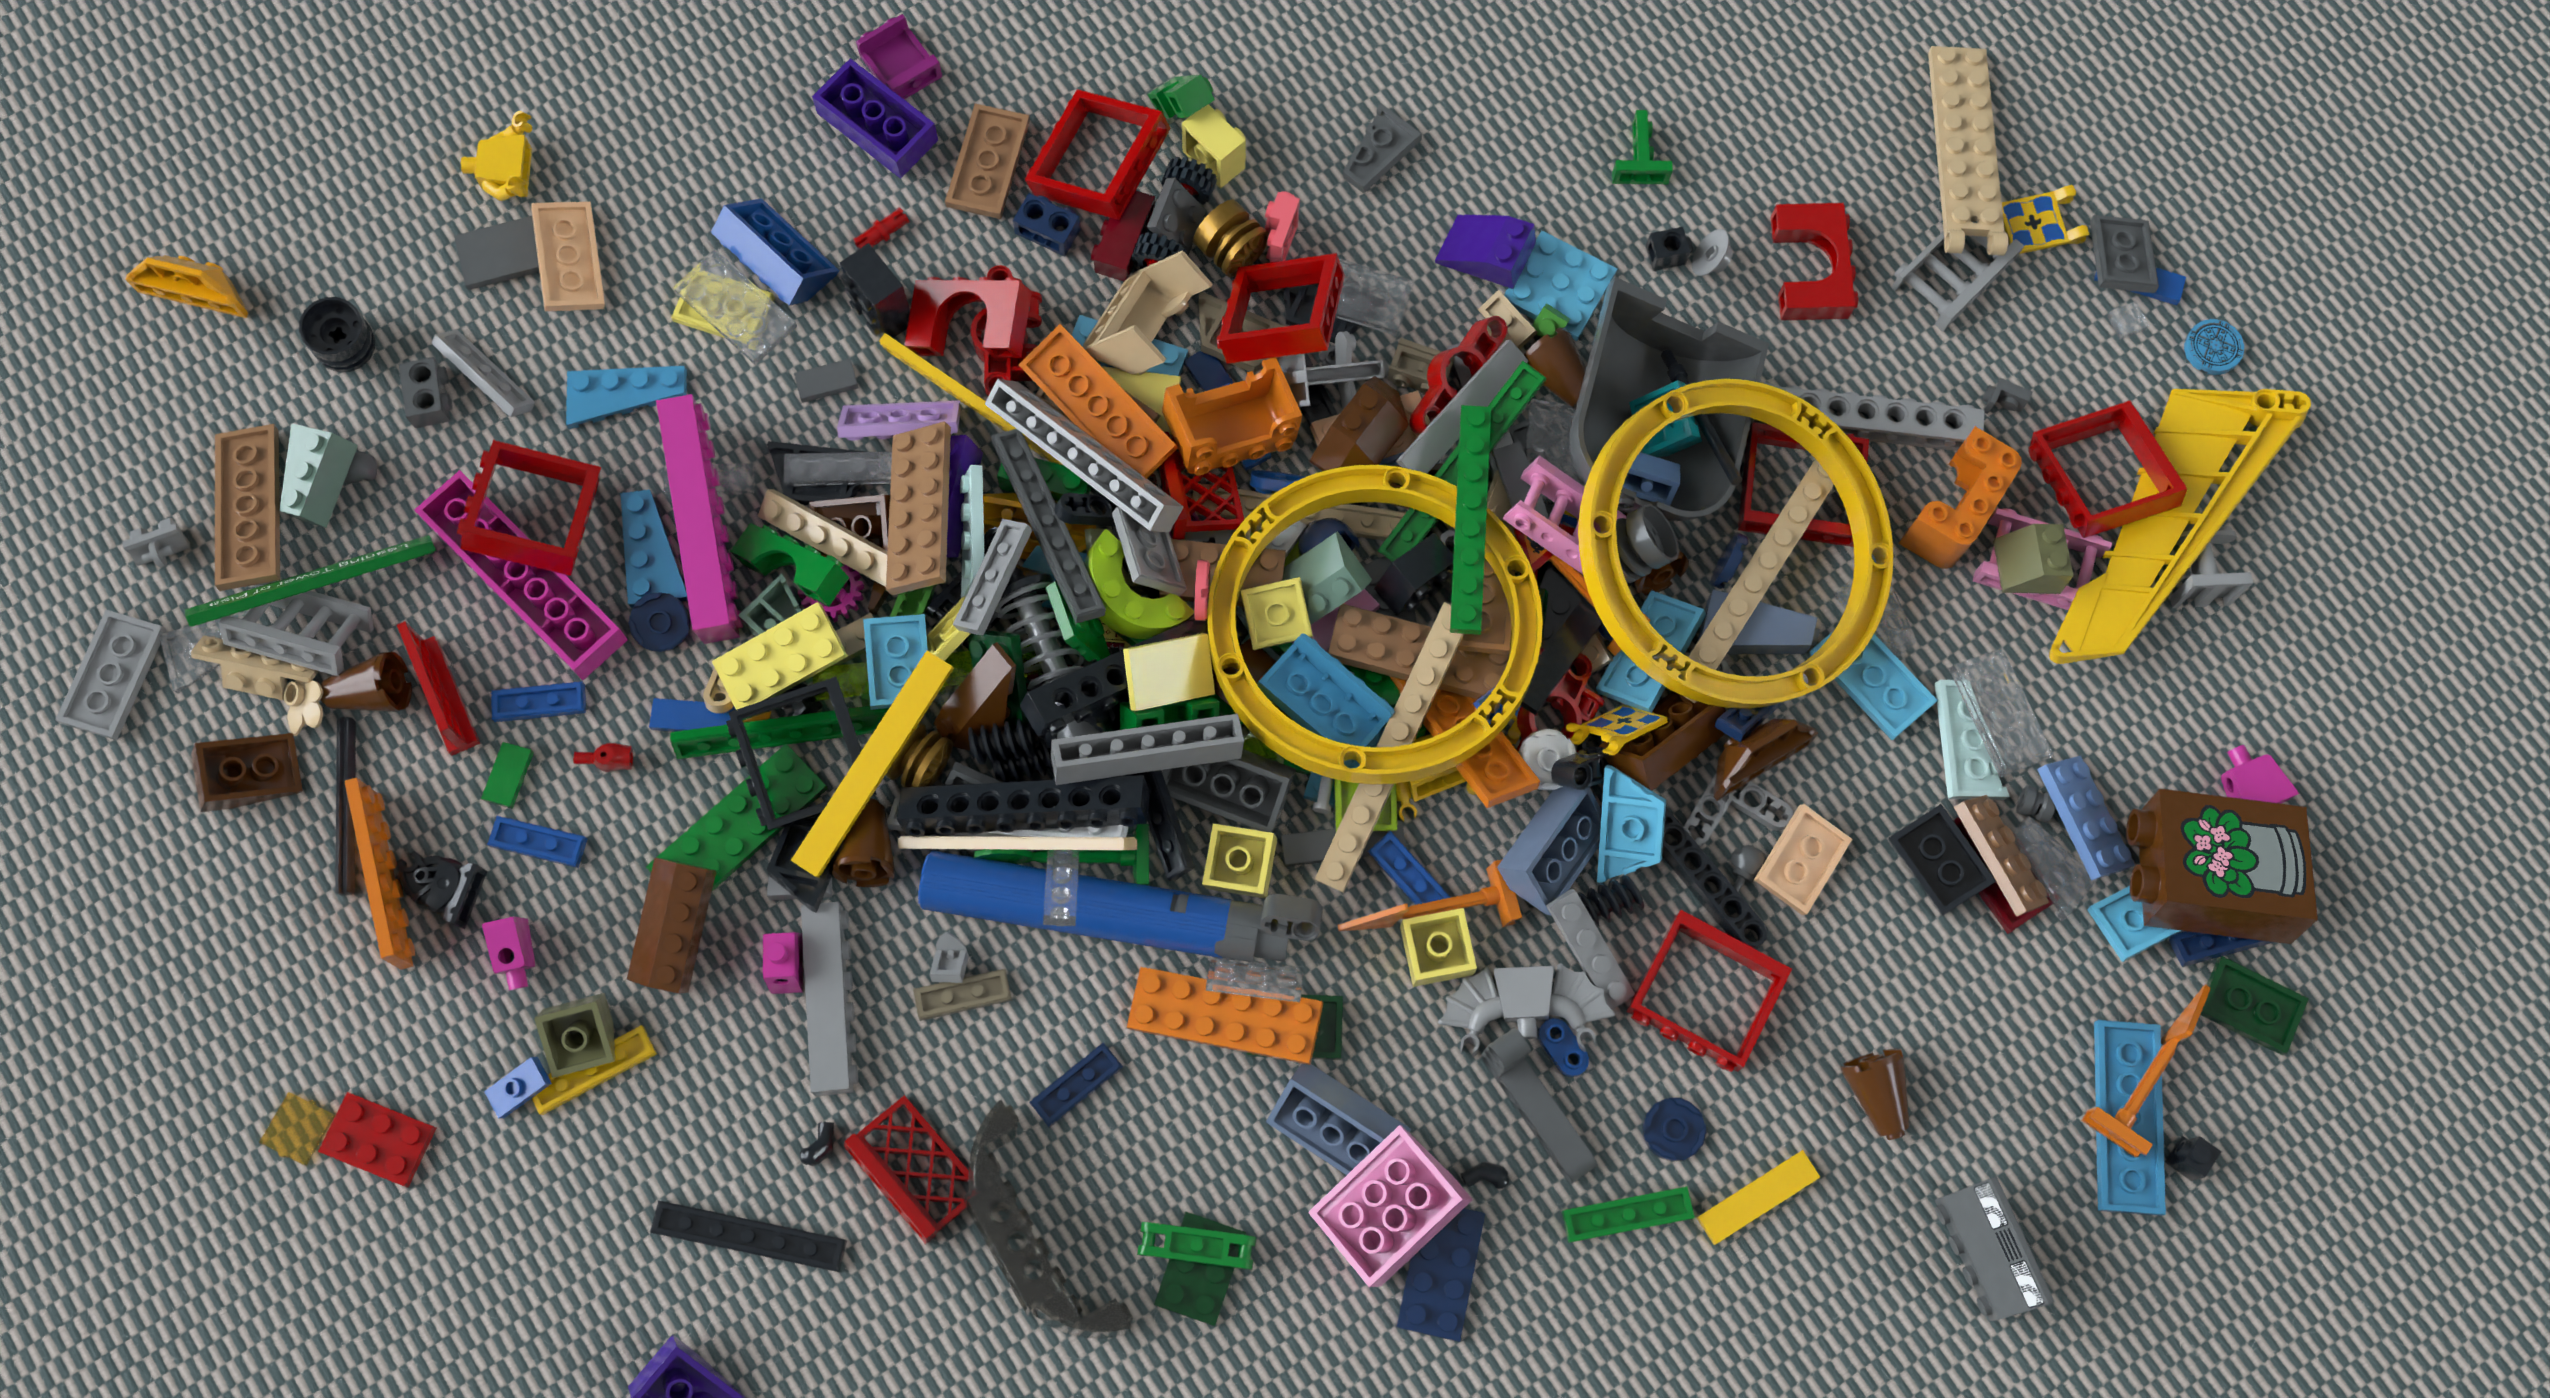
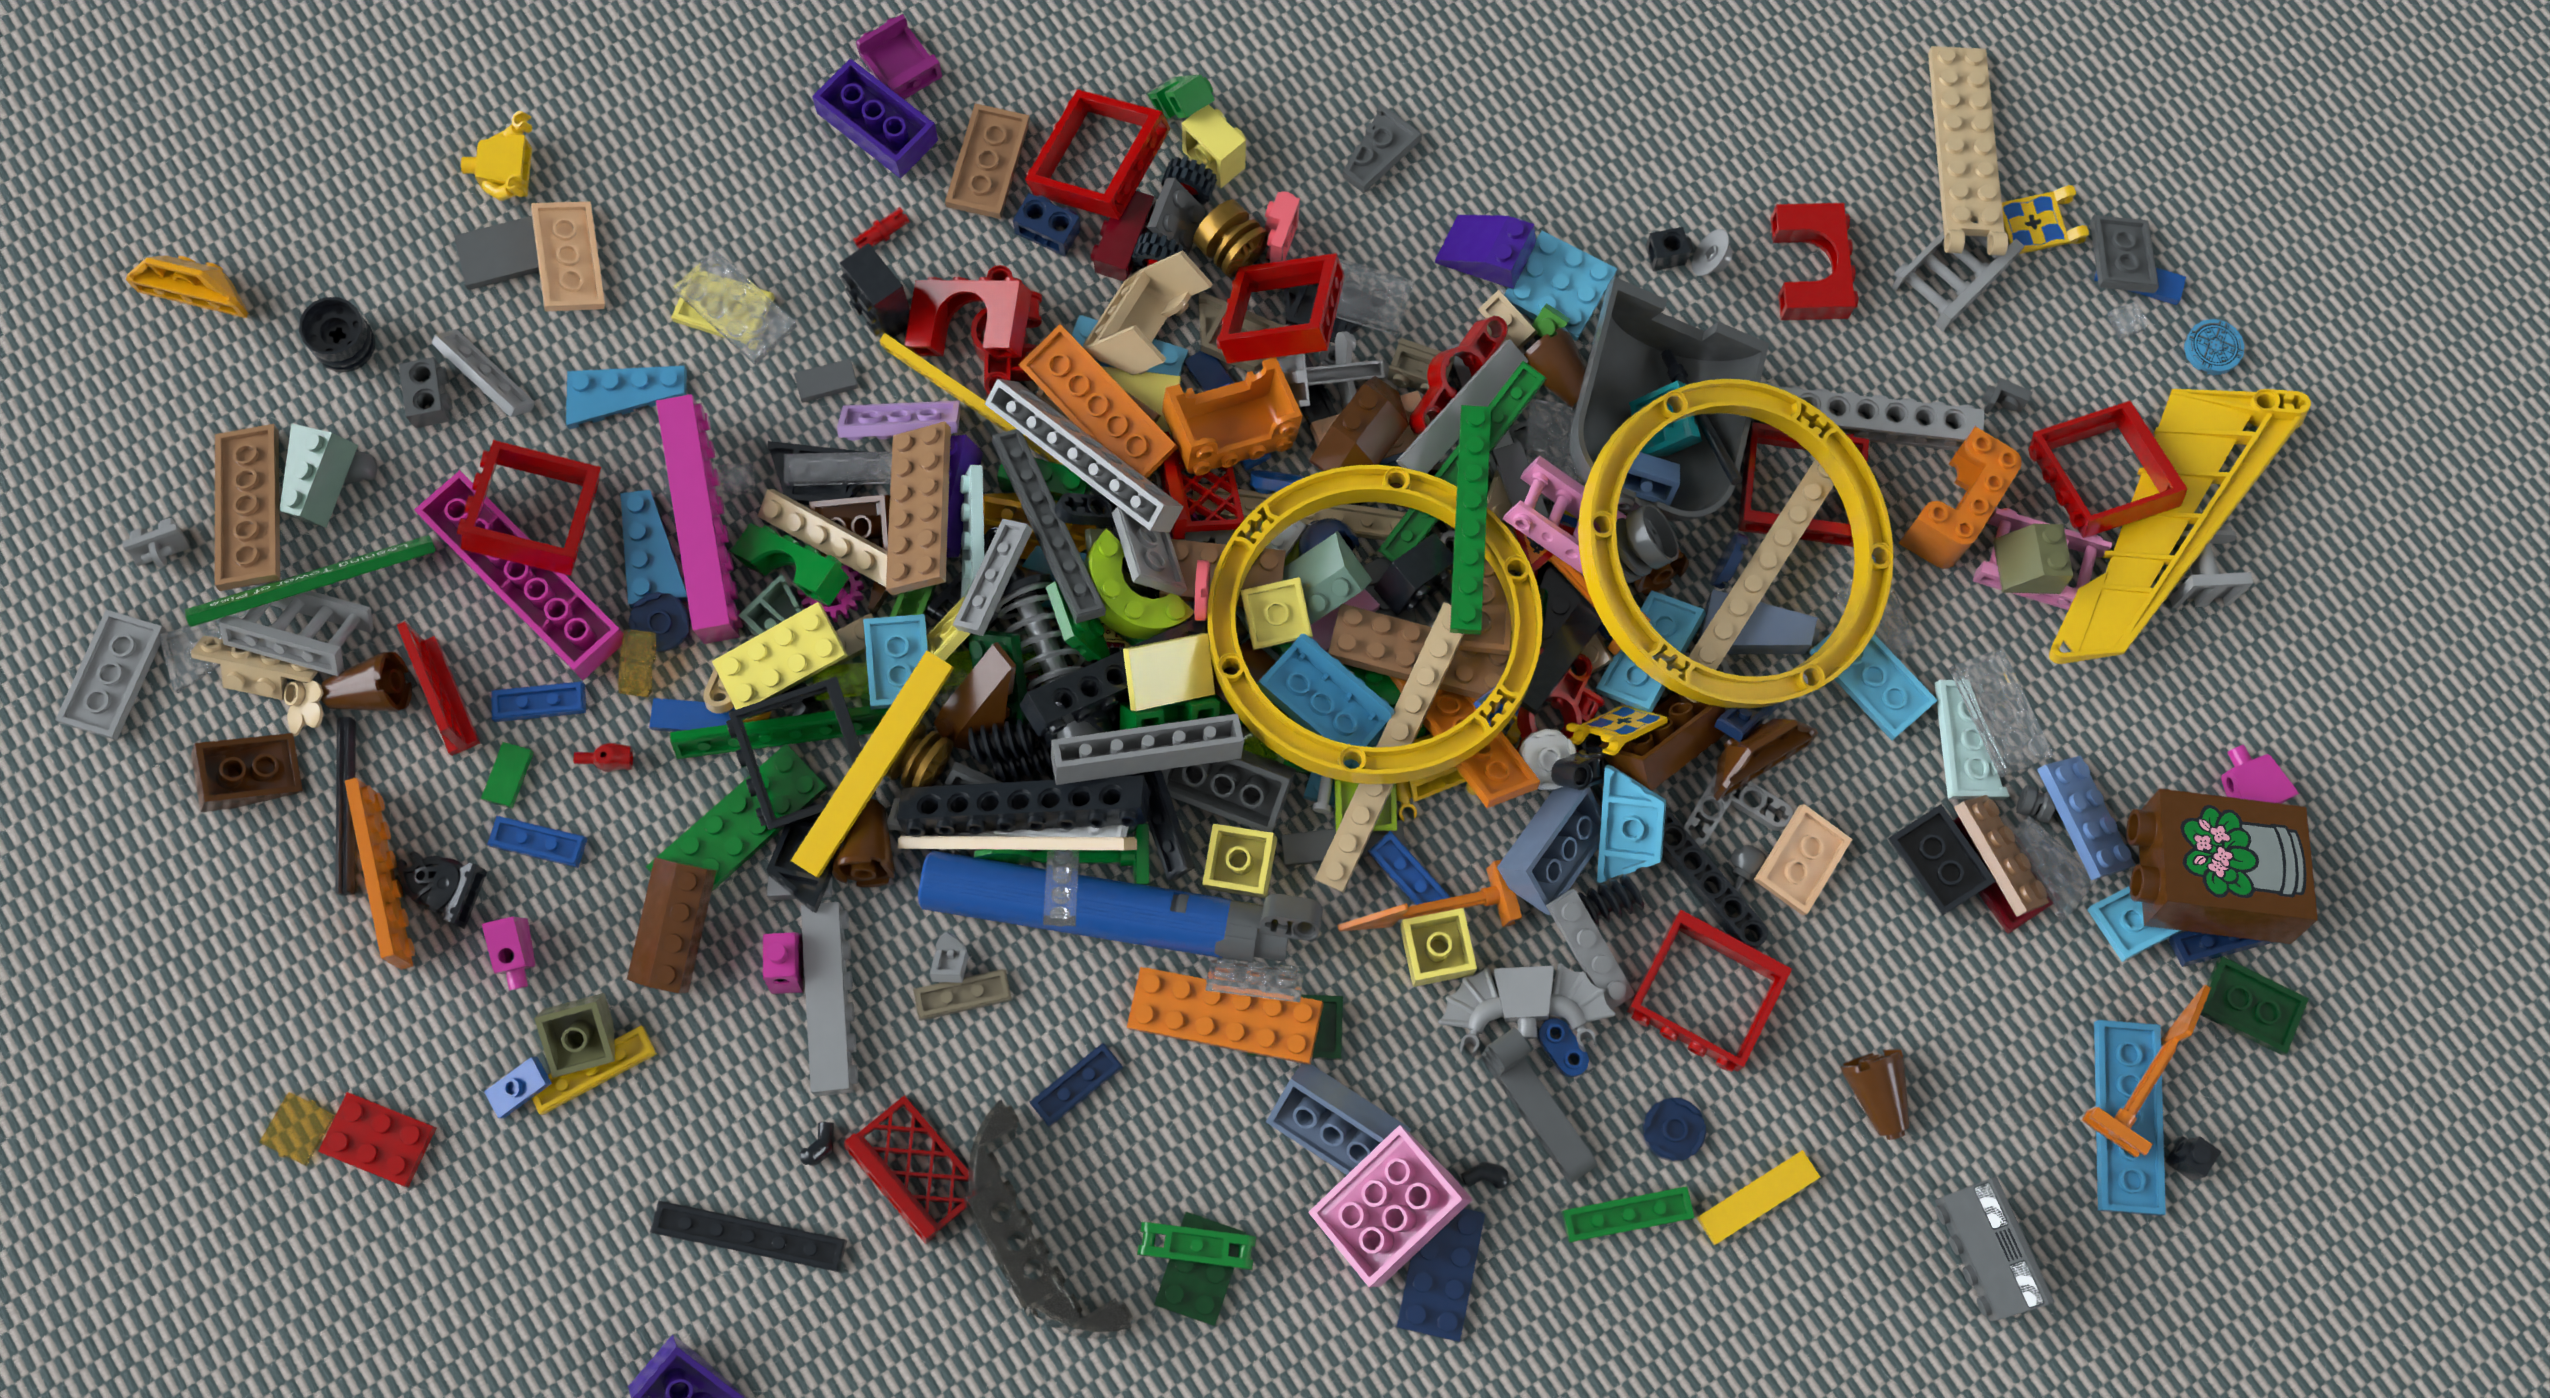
(636, 662): none -> clear yellow slope
(773, 250): blue slope -> none
(1642, 167): green bracket -> none

